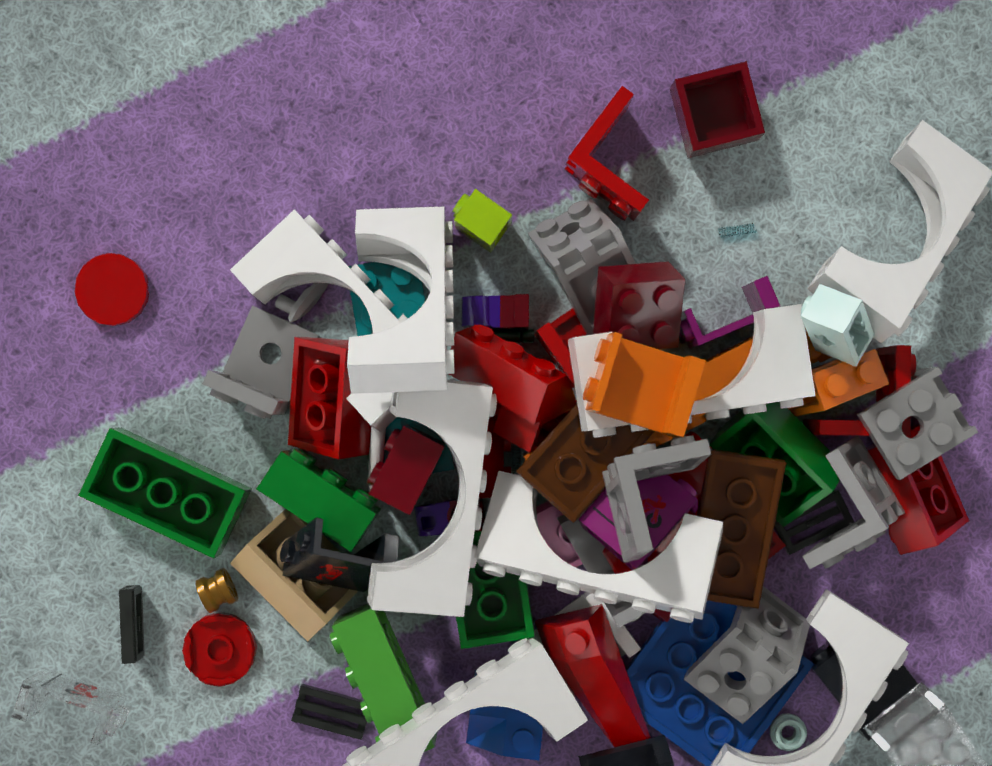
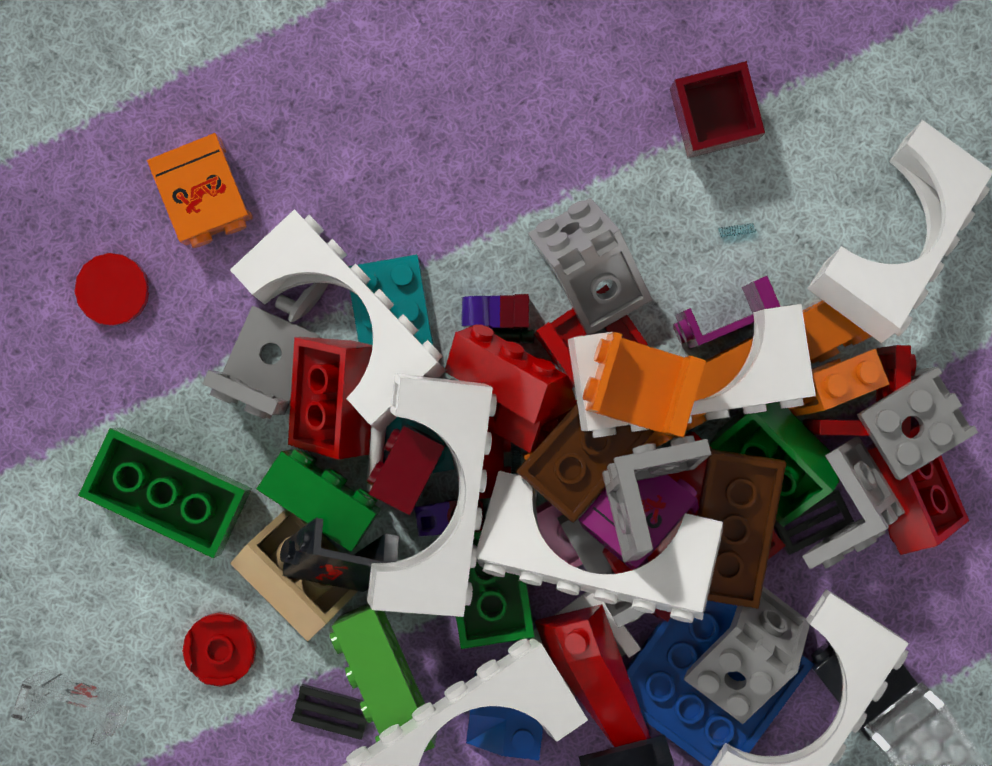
(131, 624): pearl dark grey tile -> none
(199, 191): none -> orange panel
(216, 590): pearl gold wheel -> none
(415, 351): white arch -> none
(481, 219): lime brick -> none
(594, 176): red bracket -> none
(640, 303): dark red piece -> none
(793, 742): light aqua plate -> none
(837, 324): light aqua brick -> none

